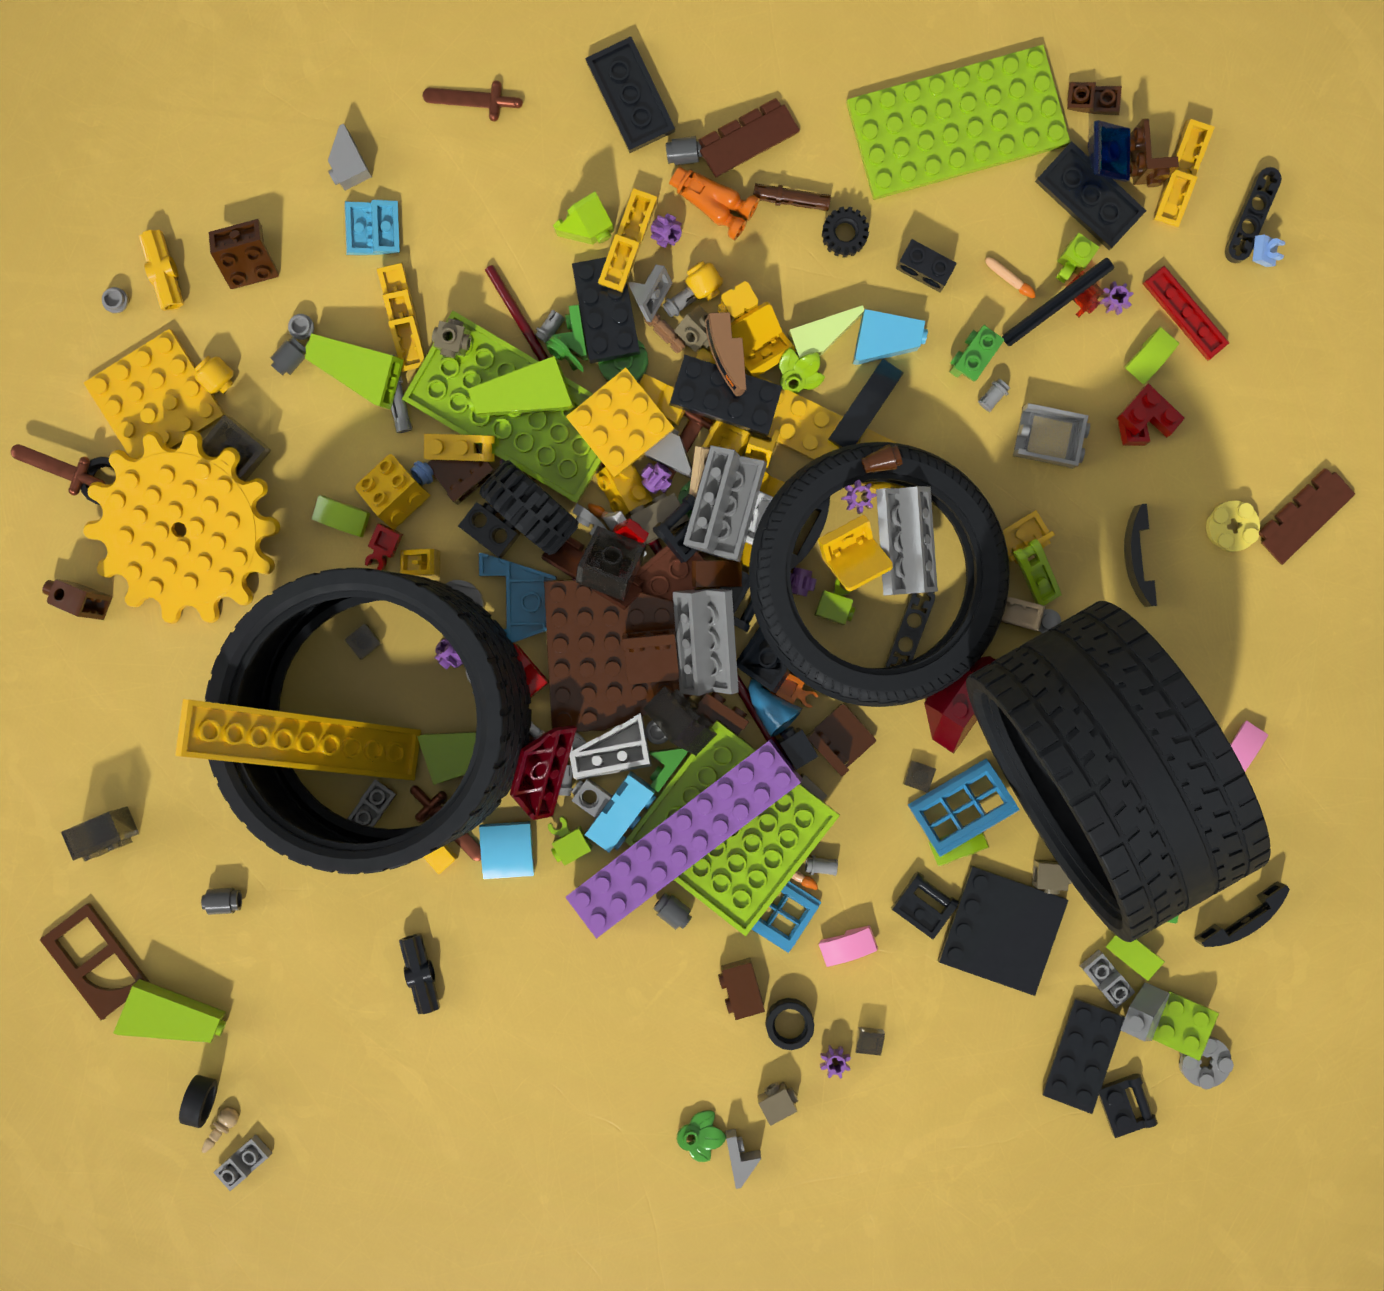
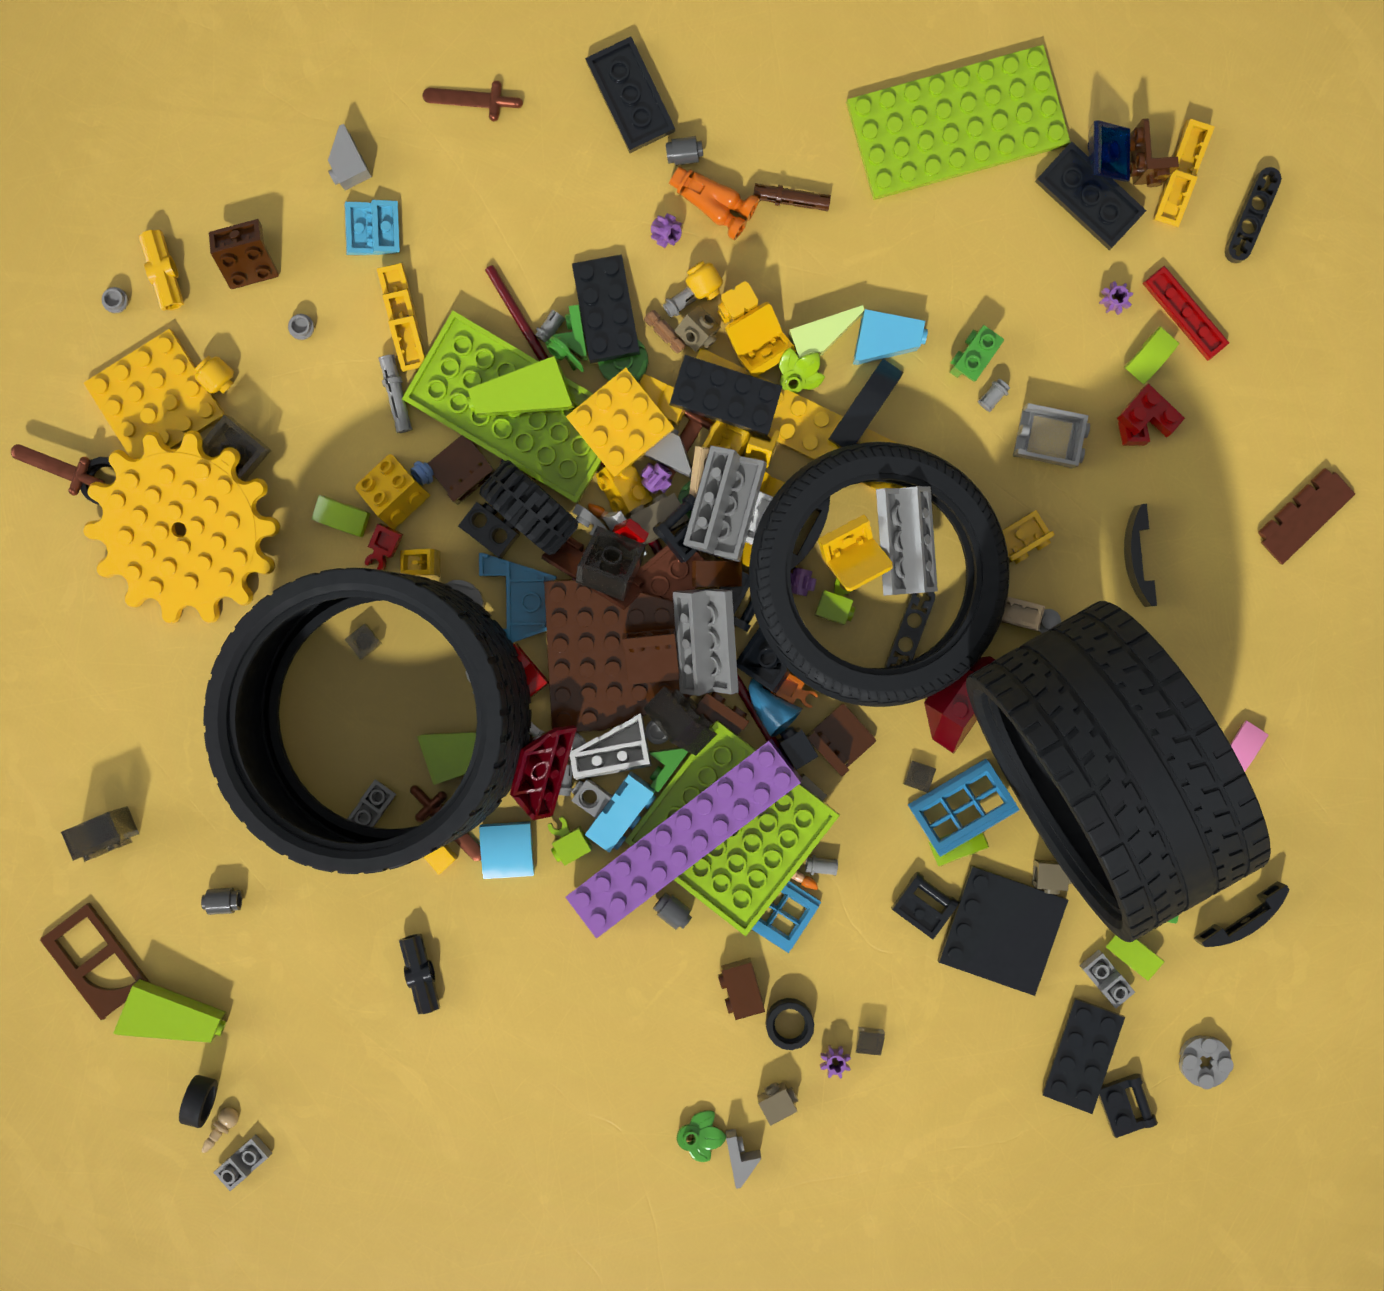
(77, 599): reddish brown torso -> none
(288, 356): dark grey brick -> none
(295, 741): yellow plate -> none
(361, 369): lime slope -> none
(447, 655): medium lavender gear -> none
(458, 344): dark tan brick -> none
(458, 447): yellow plate -> none
(586, 222): lime slope -> none
(628, 240): yellow slope -> none
(652, 293): light grey slope -> none
(726, 351): medium nougat slope -> none
(745, 142): copper windscreen -> none
(845, 216): black tyre -> none
(848, 947): bright pink slope -> none
(851, 496): medium lavender gear -> none
(883, 459): reddish brown cone -> none
(926, 265): black brick -> none
(1024, 288): light nougat piece -> none
(1037, 573): lime plate -> none
(1058, 301): black axle -> none
(1076, 256): lime brick -> none
(1088, 299): clear red bracket -> none
(1094, 99): reddish brown slope -> none
(1145, 1012): light grey slope -> none
(1185, 1026): lime plate -> none
(1243, 515): light yellow plate -> none
(1266, 250): light blue tile -> none

